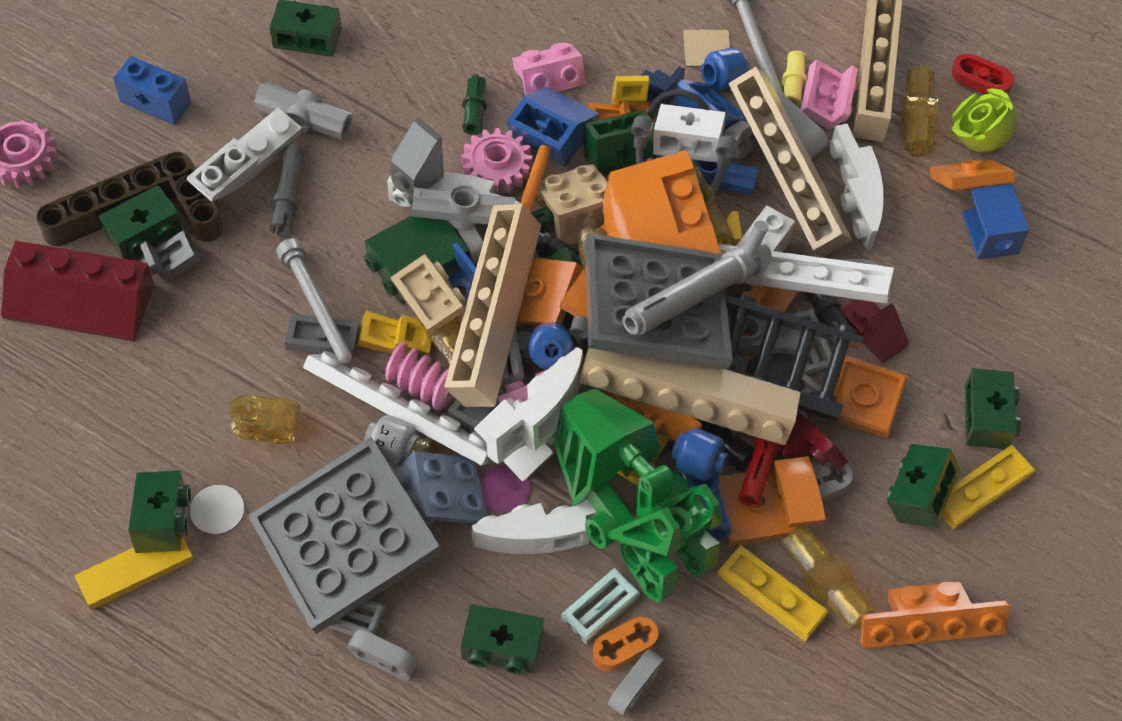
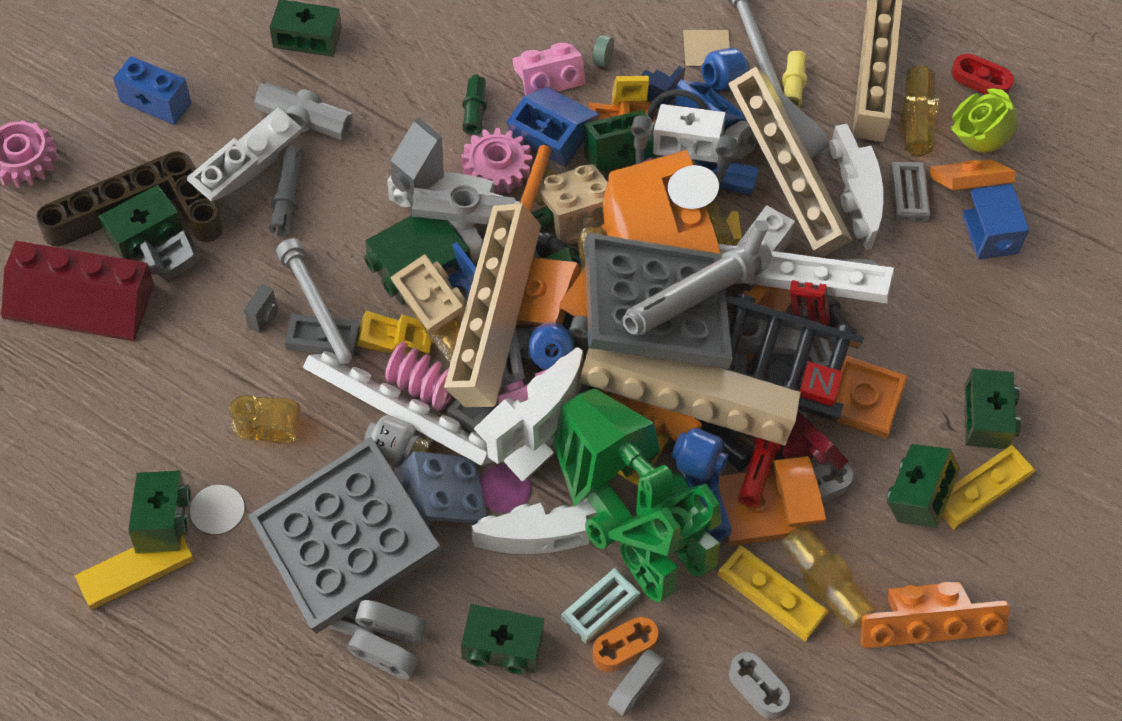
(261, 308): none -> dark grey plate
(390, 621): none -> light grey beam
(603, 51): none -> sand green tile
(693, 187): none -> white sticker
(765, 679): none -> light grey beam
(811, 294): none -> red tile
(820, 384): none -> red tile
(828, 94): bright pink bracket -> none
(879, 327): dark red slope -> none
(909, 212): none -> light grey tile

